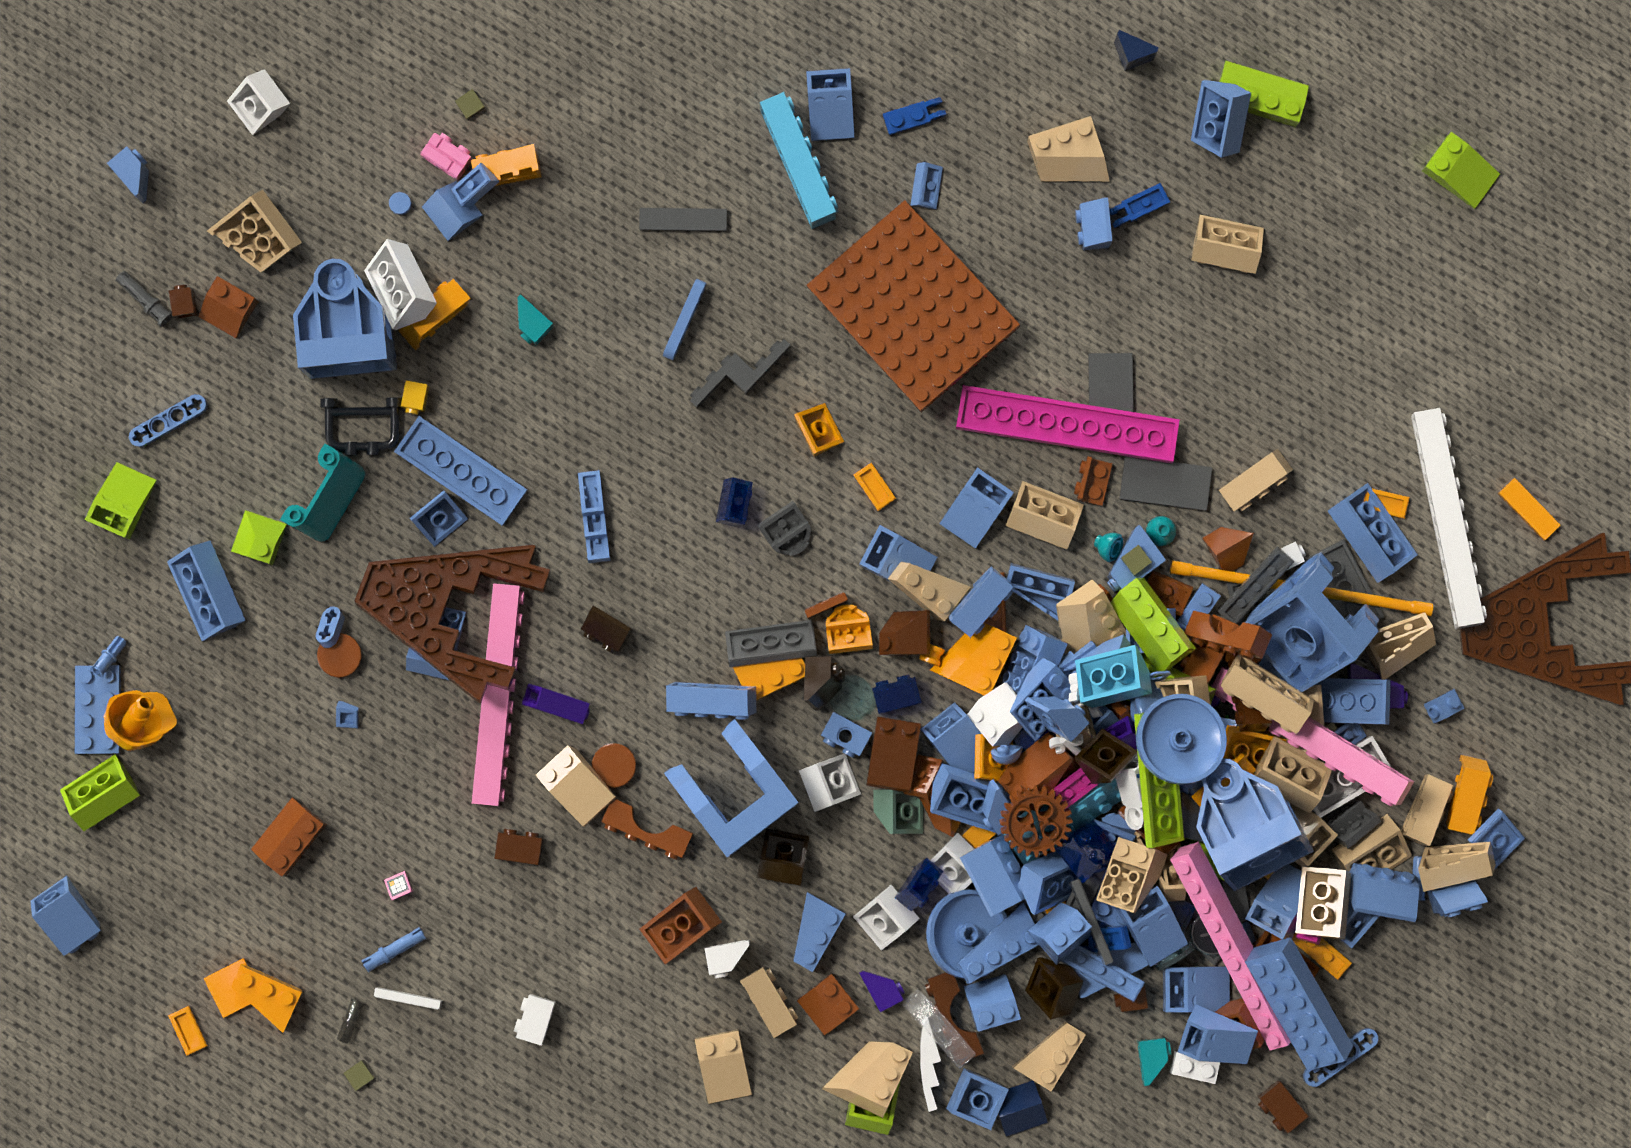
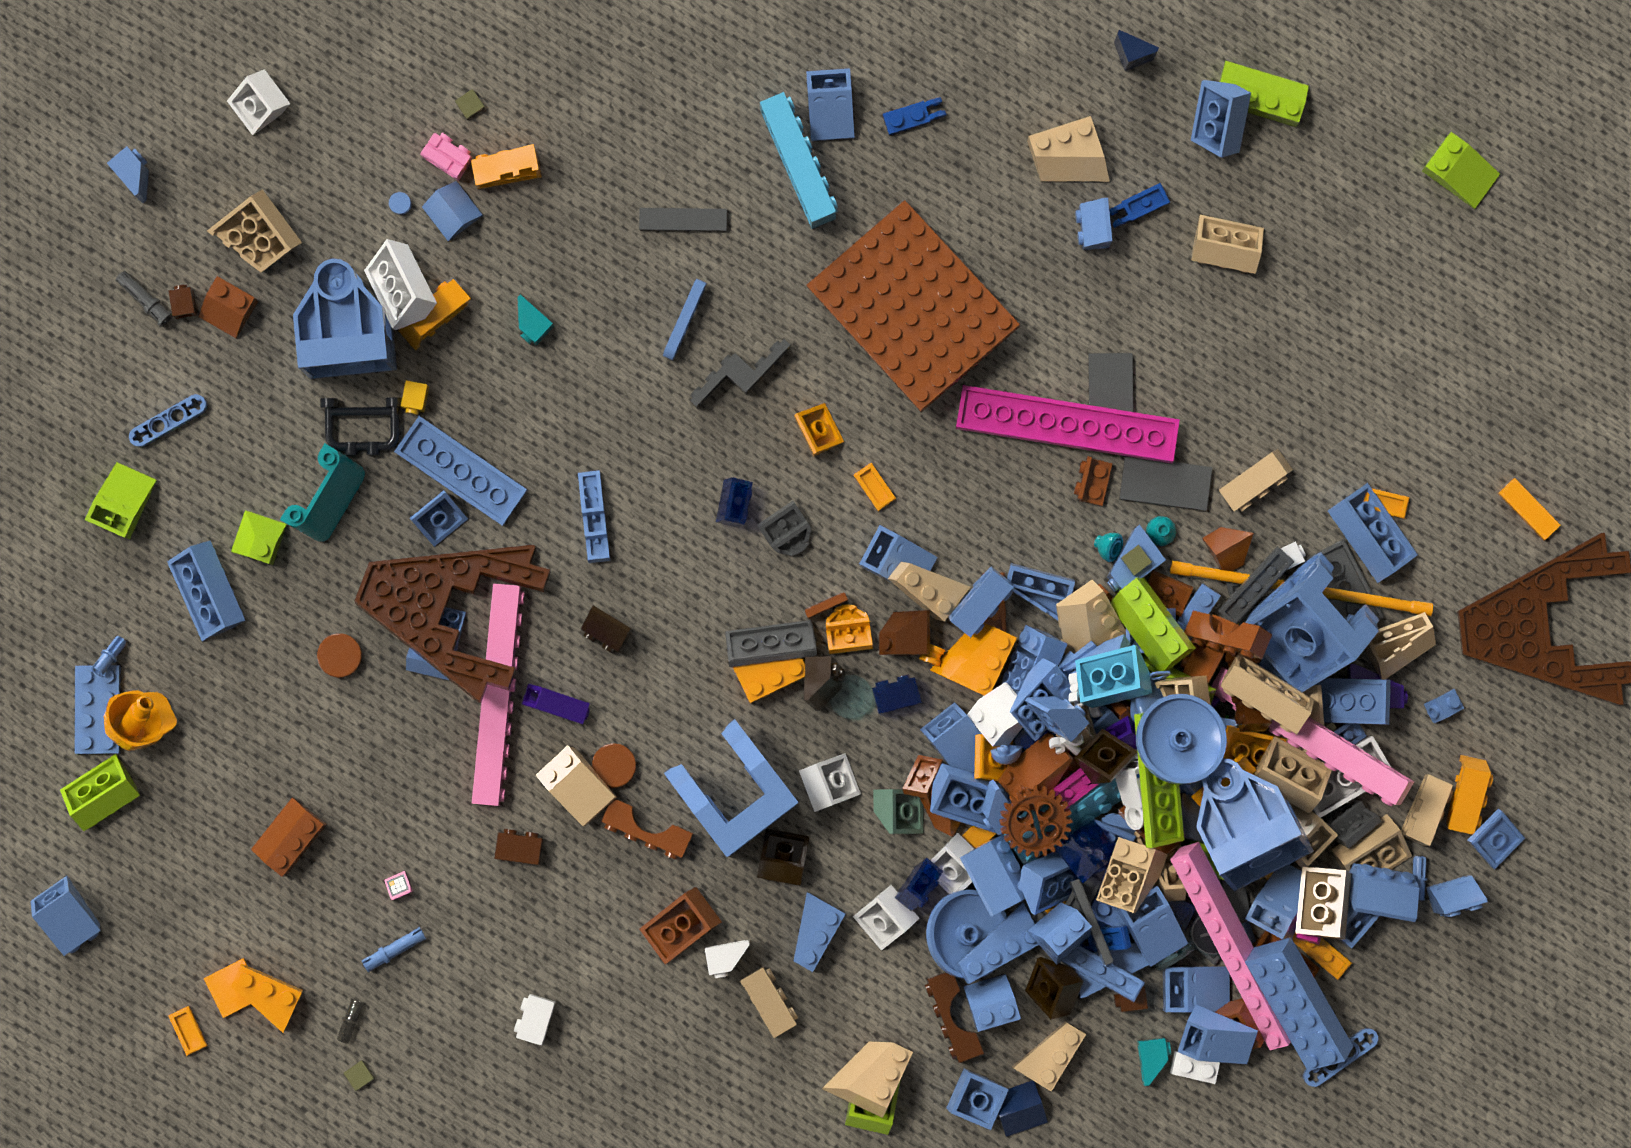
(330, 627): medium blue beam -> none
(346, 715): medium blue slope -> none
(408, 998): white tile -> none
(474, 185): medium blue slope -> none
(711, 699): medium blue brick -> none
(723, 1066): tan slope -> none
(828, 1004): dark orange slope -> none
(837, 724): medium blue brick -> none
(882, 989): dark purple slope -> none
(893, 754): reddish brown slope -> none
(926, 185): medium blue slope -> none
(928, 1055): white slope -> none
(938, 1028): clear slope -> none
(976, 508): medium blue slope -> none
(1044, 515): tan slope -> none
(1282, 1107): reddish brown brick -> none
(1448, 519): white brick -> none
(1455, 864): tan wedge -> none

